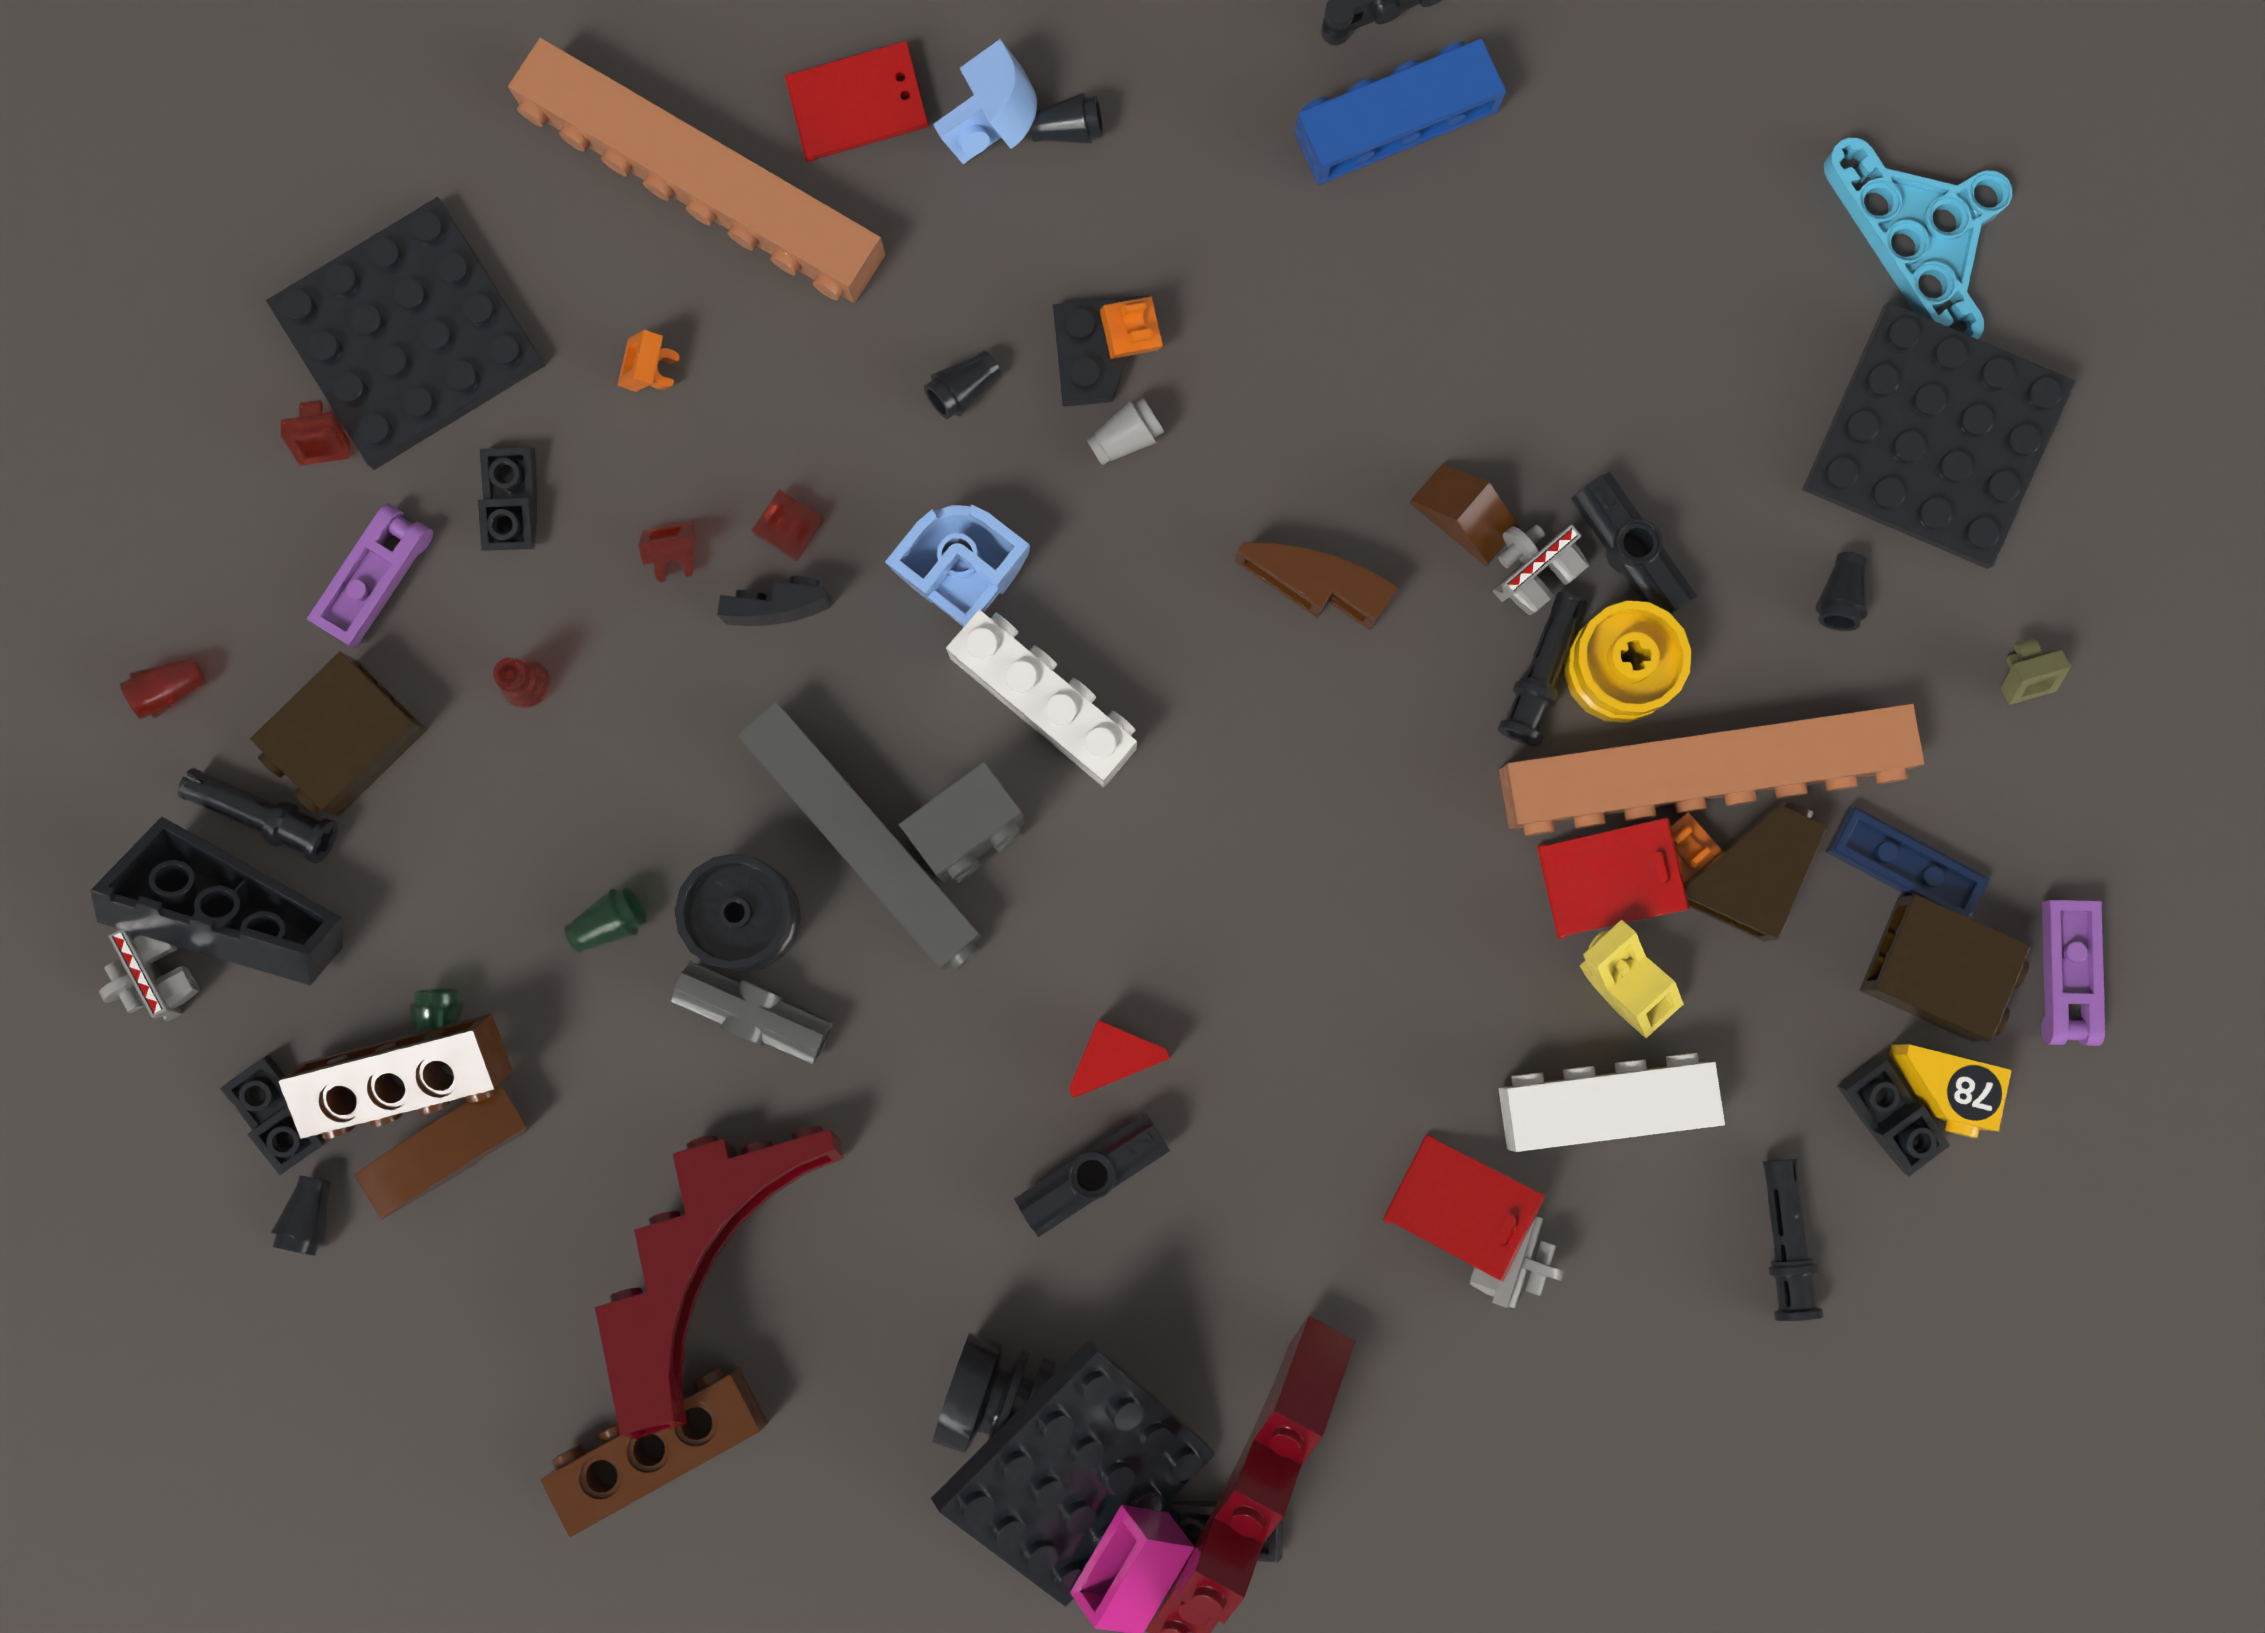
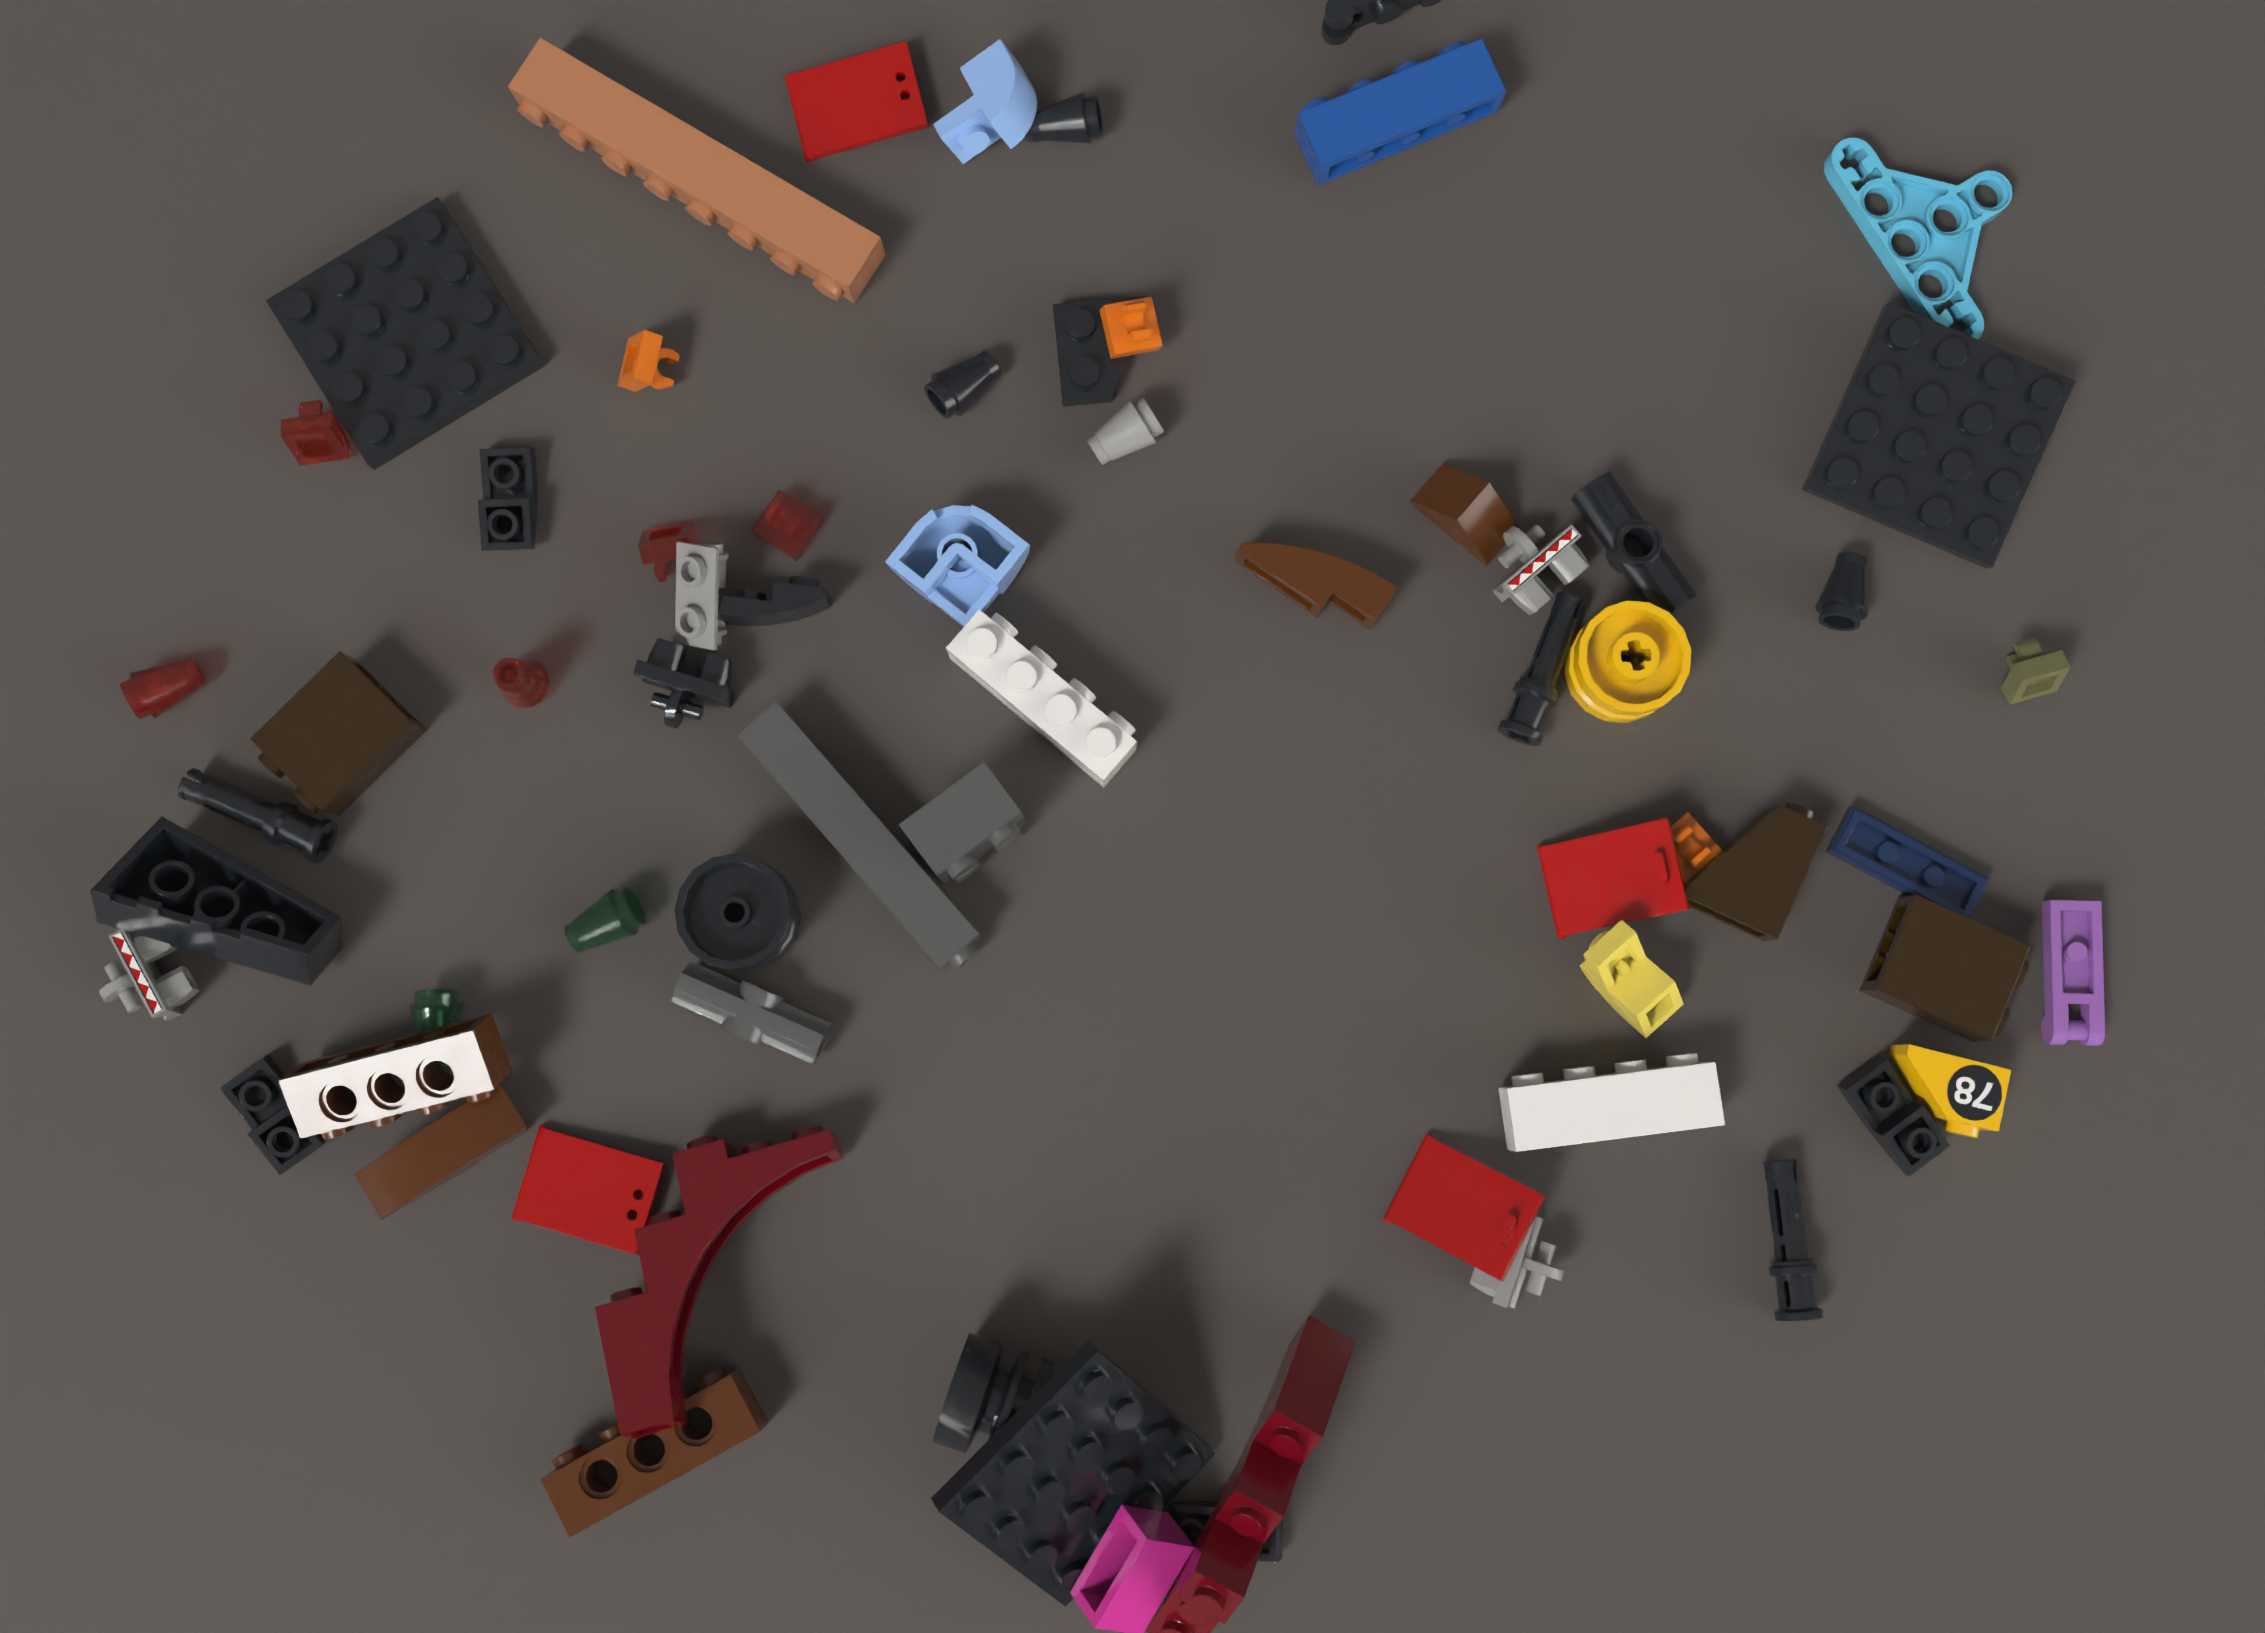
(304, 1217): black cone -> none
(369, 575): medium lavender plate -> none
(588, 1190): none -> red container
(664, 672): none -> black hips
(698, 581): none -> light grey hinge
(1062, 1193): black piece -> none
(1112, 1056): red slope -> none
(1711, 767): nougat brick -> none

